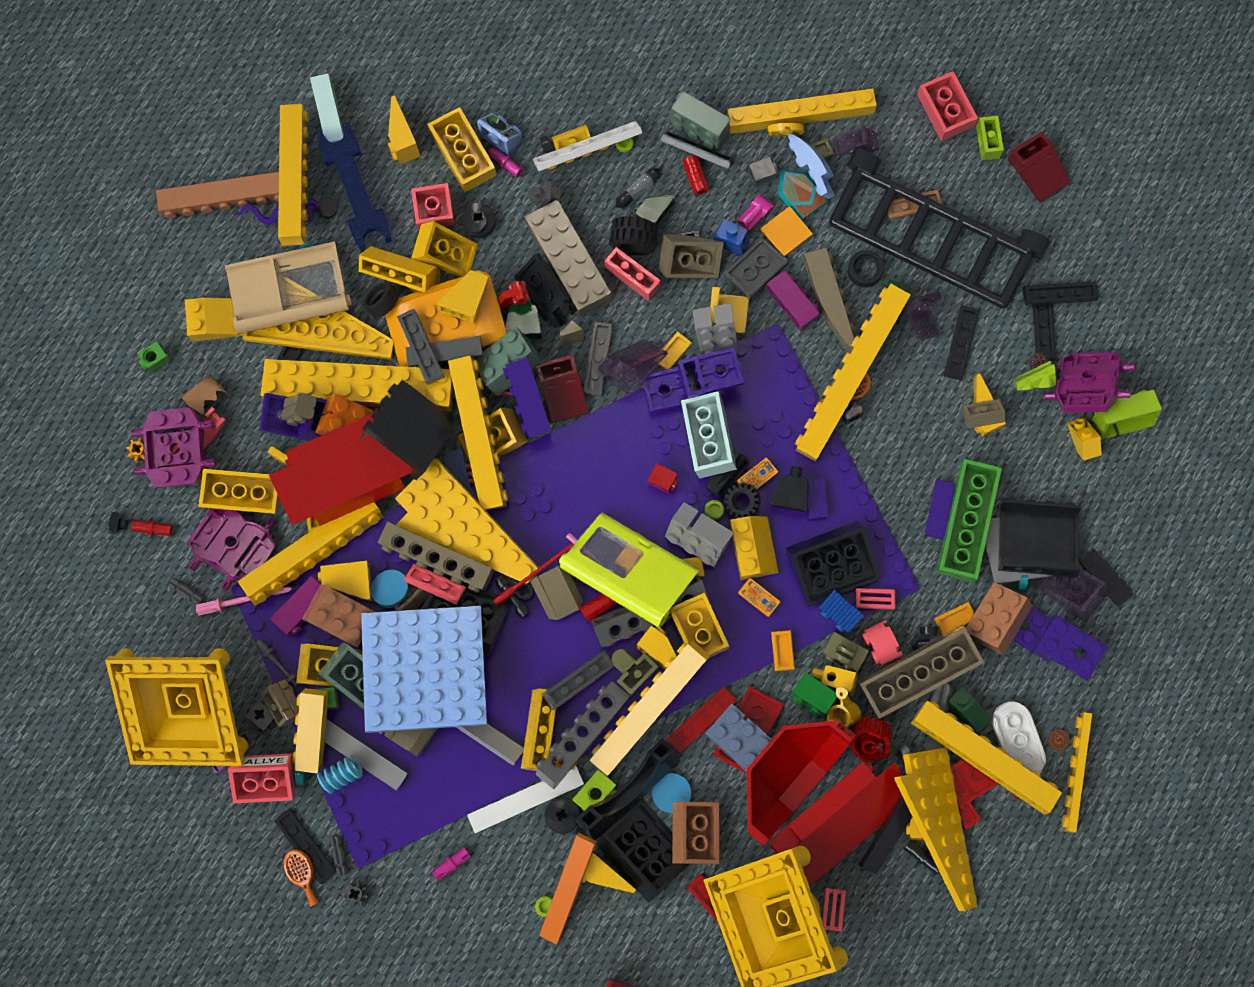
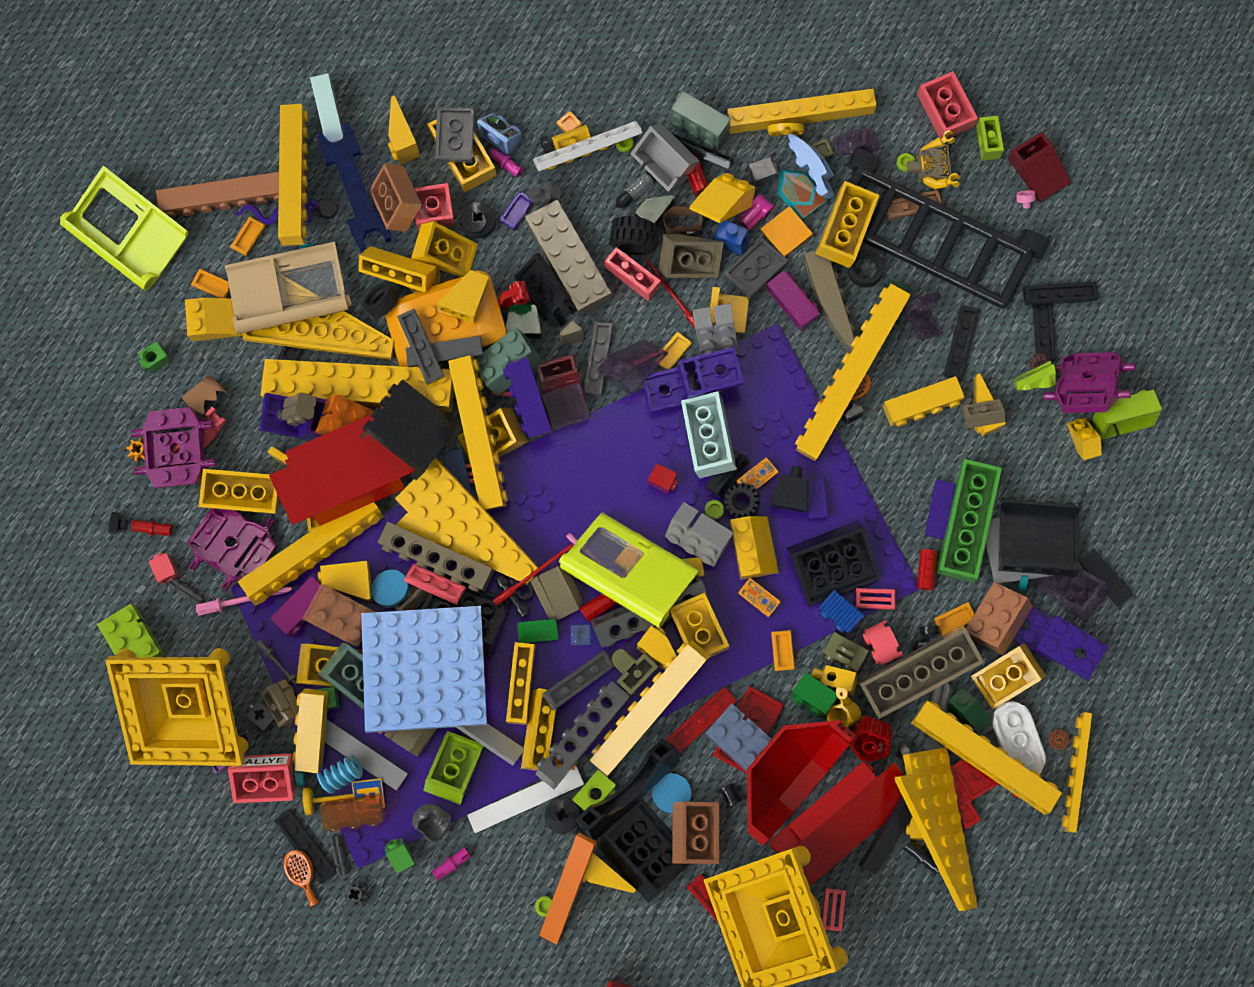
(125, 632): none -> lime piece
(146, 246): none -> neon yellow piece
(163, 568): none -> coral brick
(211, 284): none -> light orange tile
(248, 236): none -> light orange tile
(352, 812): none -> clear orange brick
(360, 788): none -> yellow piece
(395, 197): none -> nougat brick
(399, 855): none -> bright green brick
(431, 821): none -> dark grey hair
(453, 767): none -> lime slope
(454, 134): none -> dark grey tile
(516, 210): none -> tile
(521, 683): none -> yellow brick
(537, 631): none -> green slope
(565, 406): none -> clear purple slope
(568, 122): none -> light orange tile
(580, 635): none -> clear light blue tile
(670, 157): none -> light grey piece
(679, 211): none -> medium nougat piece
(689, 316): none -> red piece
(724, 198): none -> yellow slope
(730, 795): none -> black bush
(847, 224): none -> yellow brick
(902, 161): none -> lime tile
(923, 401): none -> yellow brick
(927, 569): none -> red axle
(934, 164): none -> torso
(1008, 676): none -> yellow slope
(1026, 197): none -> bright pink tile

